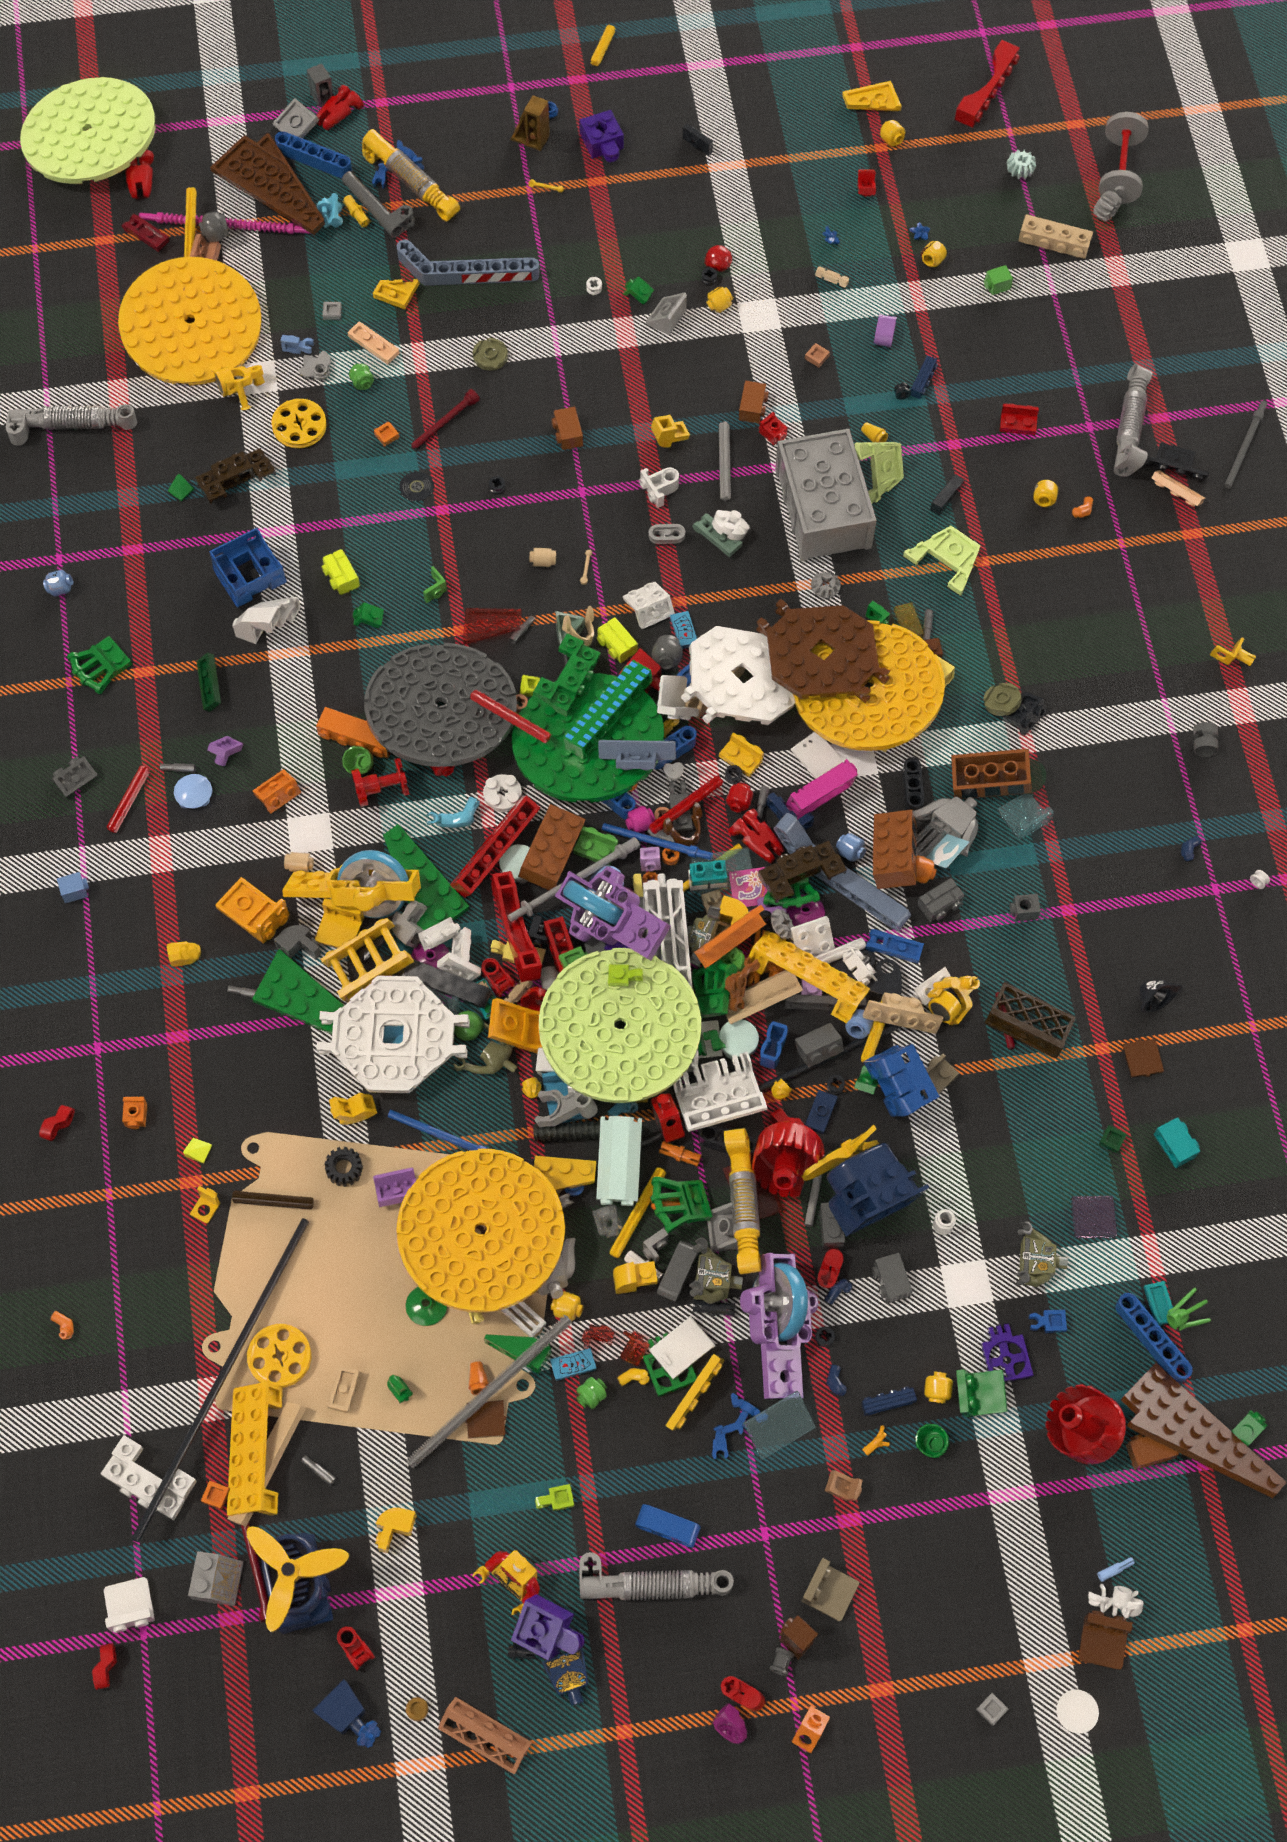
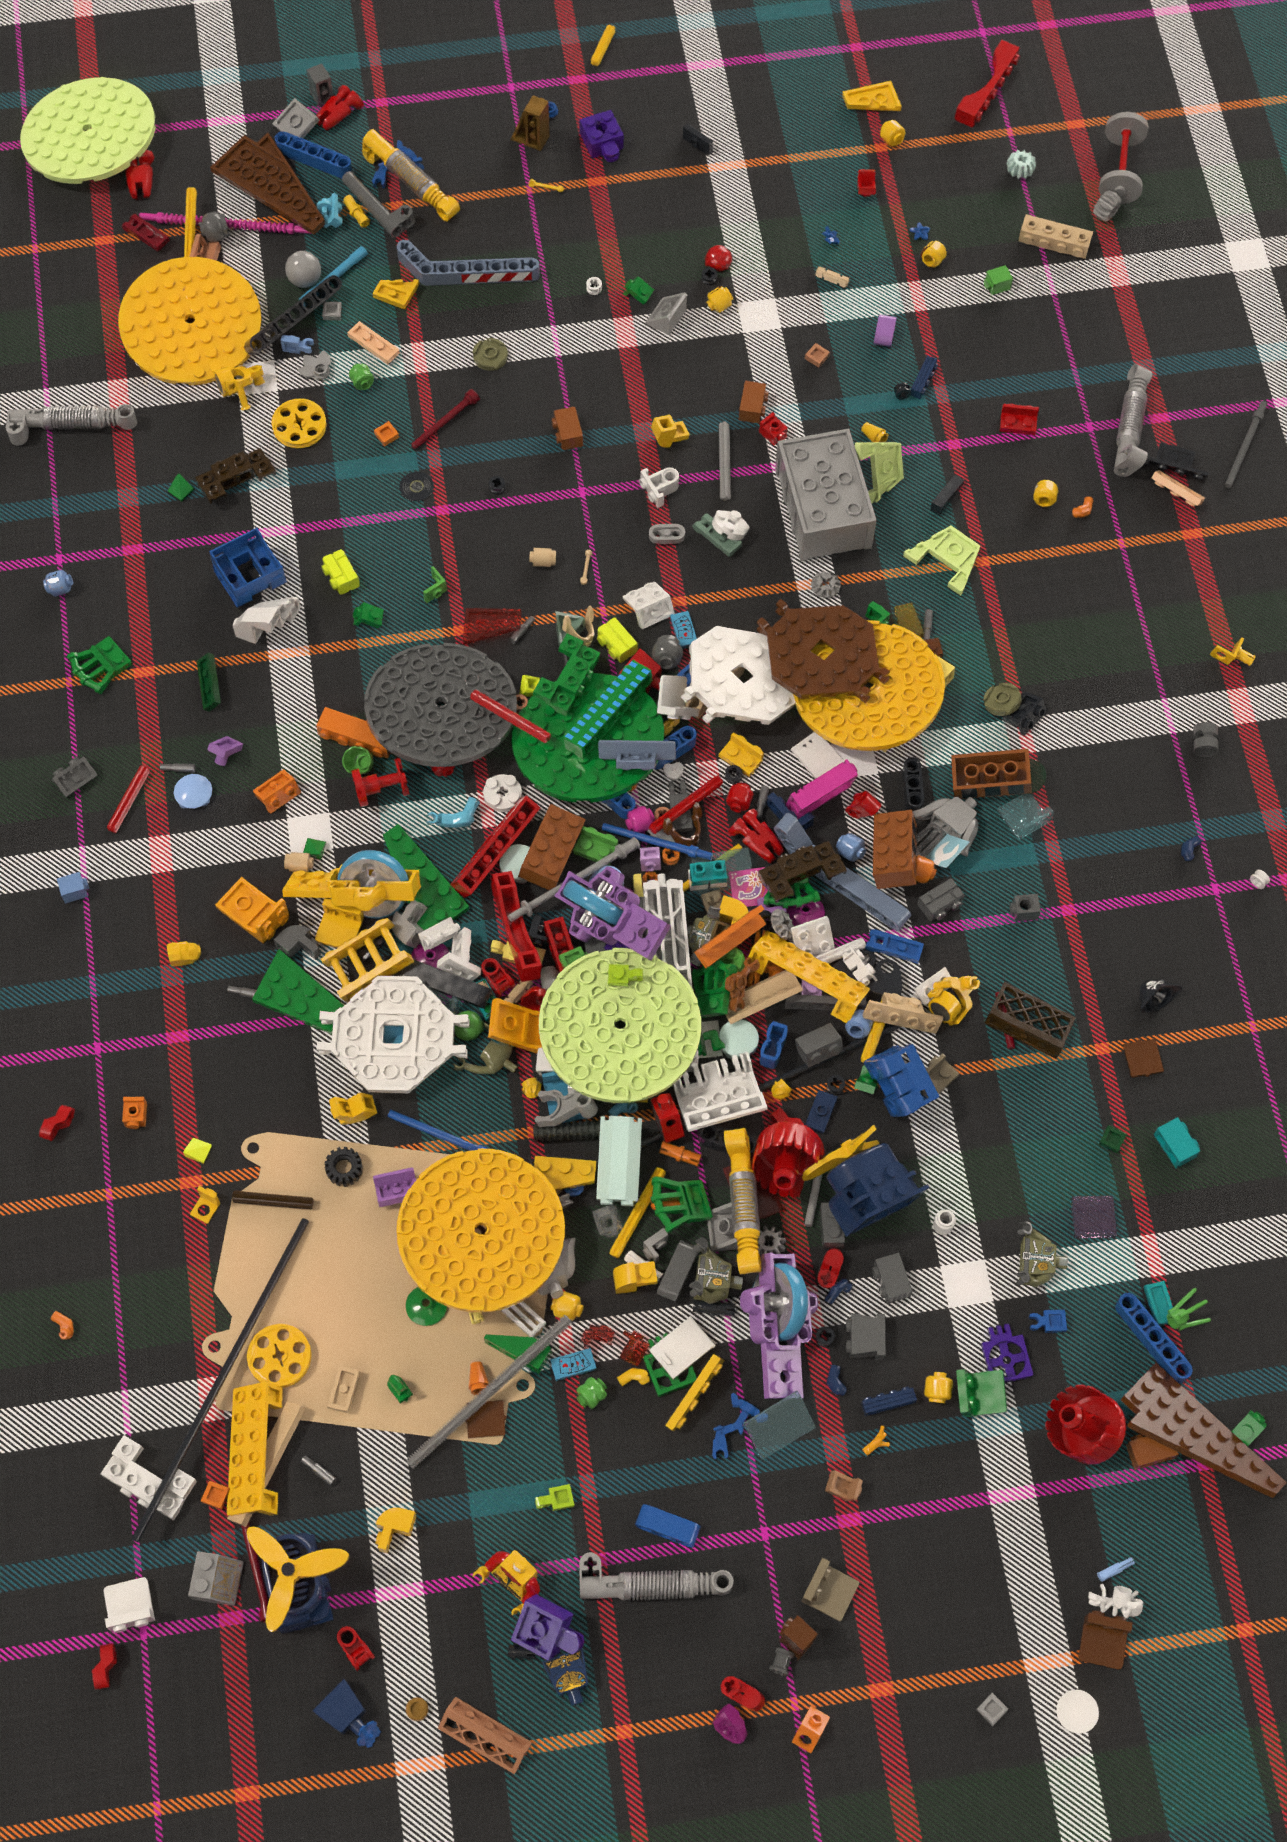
(286, 318): none -> black beam
(303, 269): none -> light grey piece
(315, 848): none -> green slope
(353, 259): none -> dark azure piece
(777, 1242): none -> light grey gear
(863, 805): none -> red piece
(866, 1336): none -> dark grey hips
(932, 1440): green hair -> none

